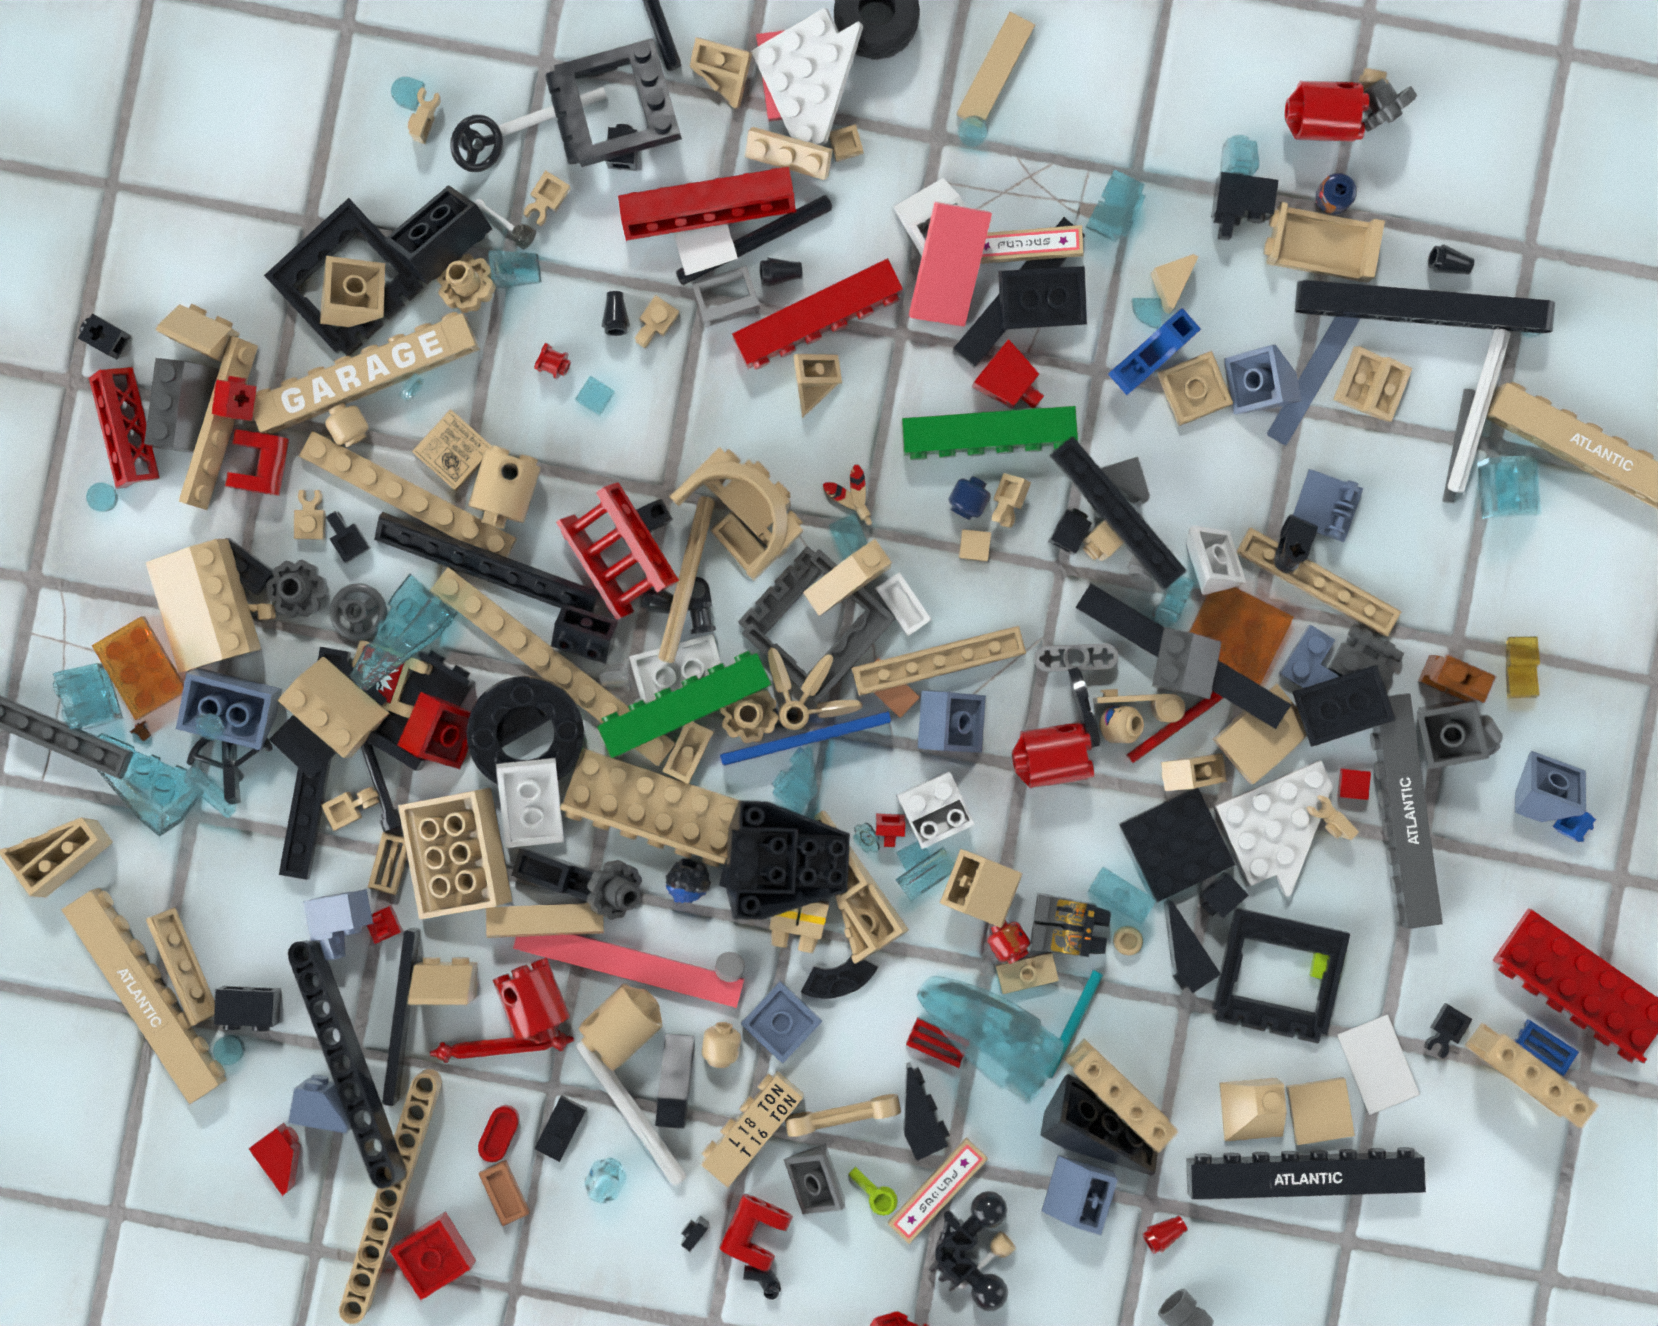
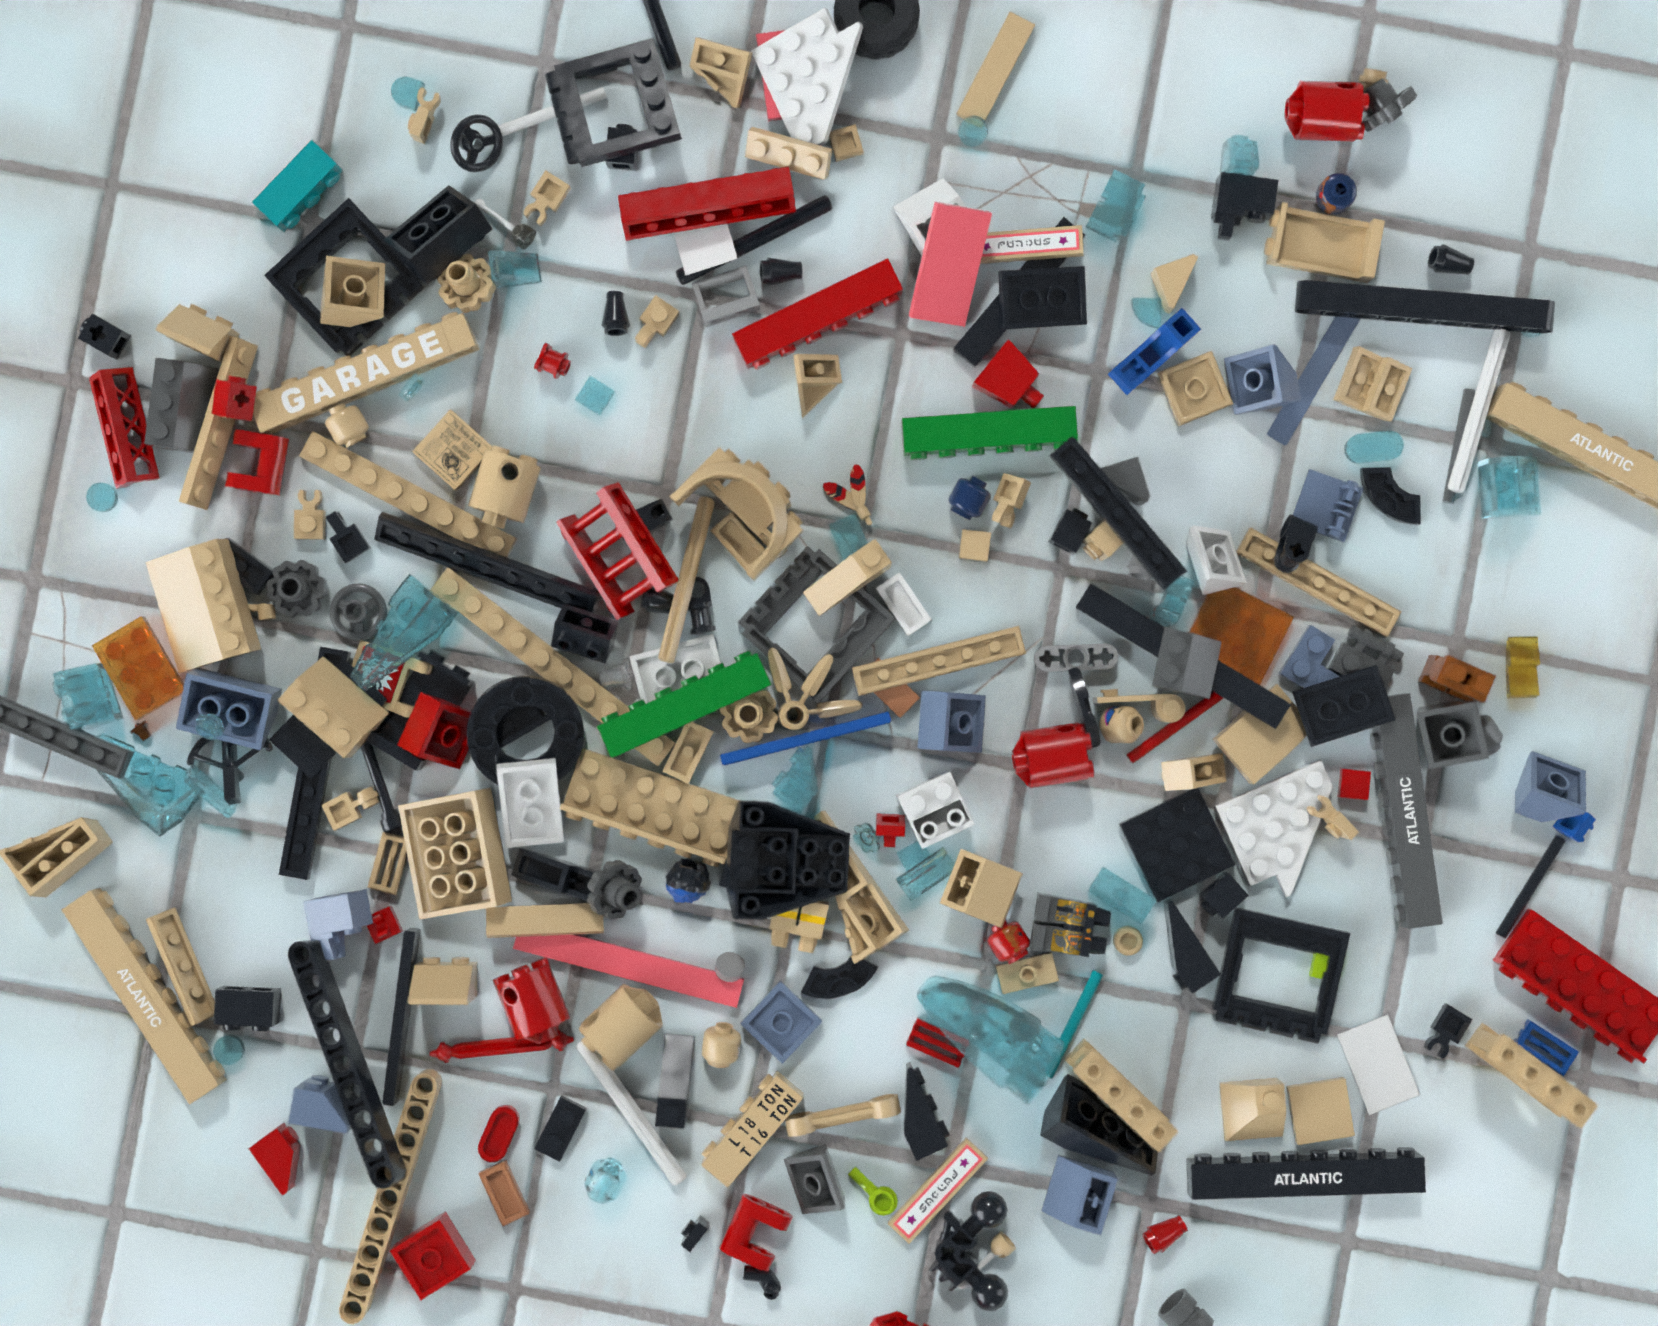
(298, 186): none -> teal brick
(1373, 447): none -> clear light blue tile
(1389, 497): none -> black tile
(1530, 886): none -> black bar

